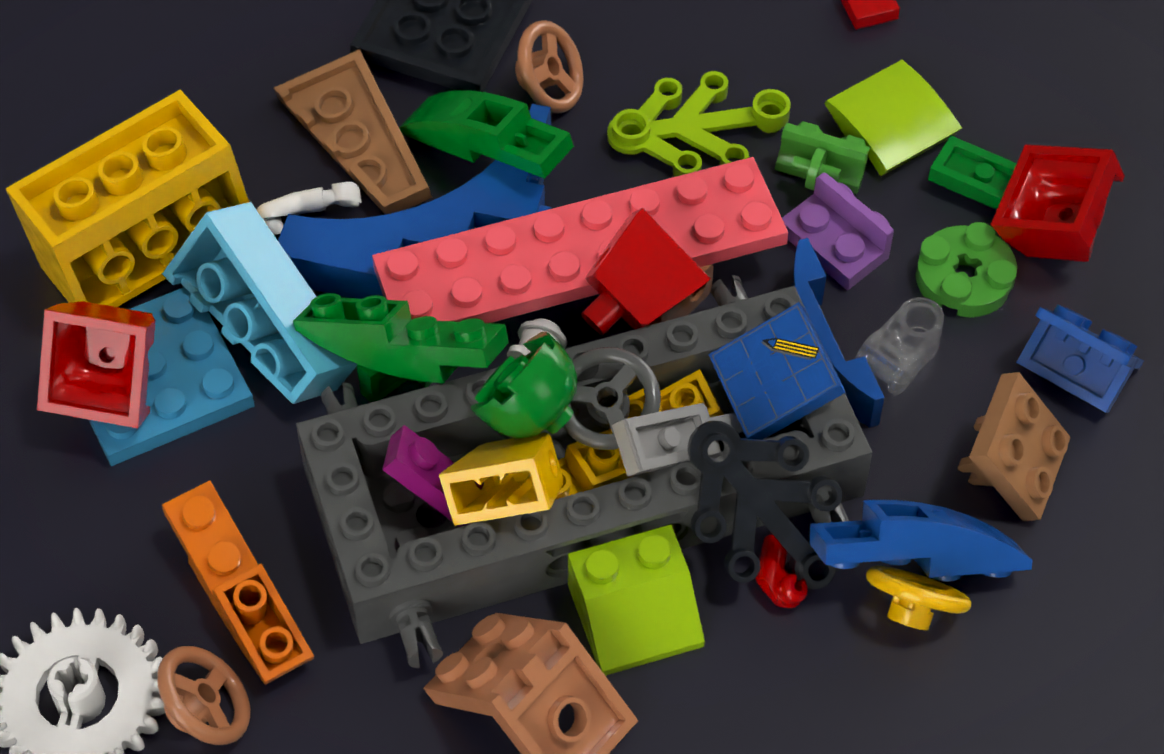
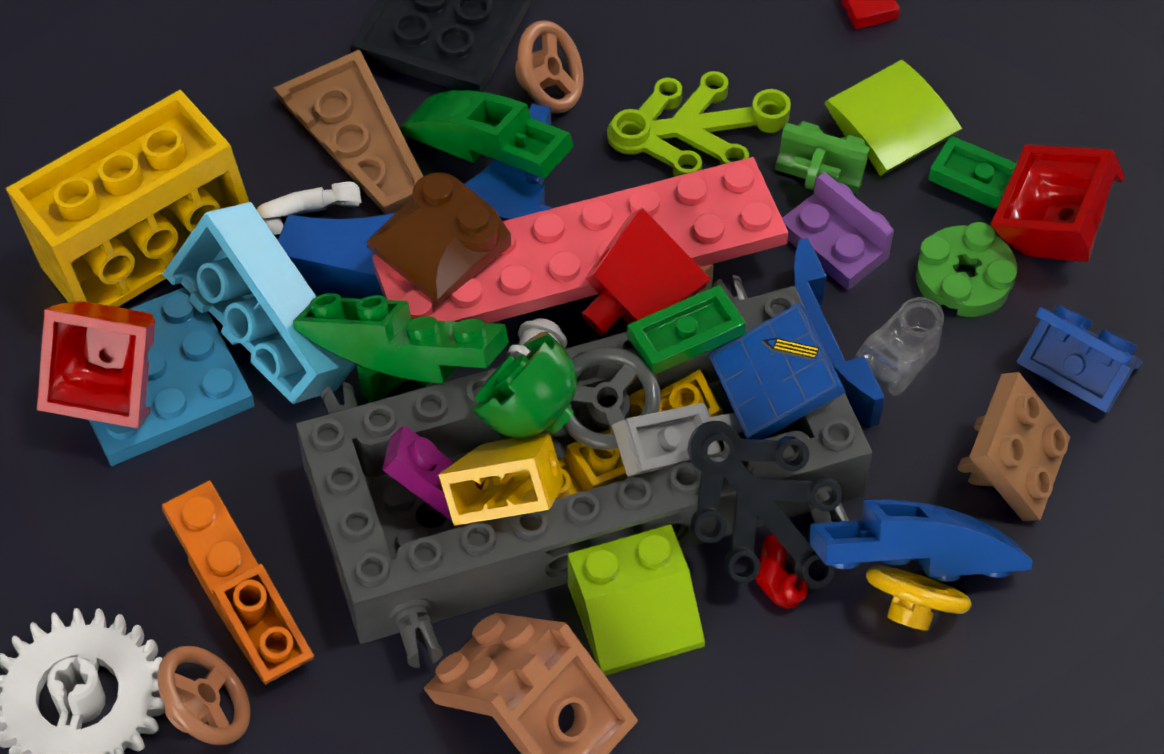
(441, 236): none -> reddish brown slope
(686, 329): none -> green plate

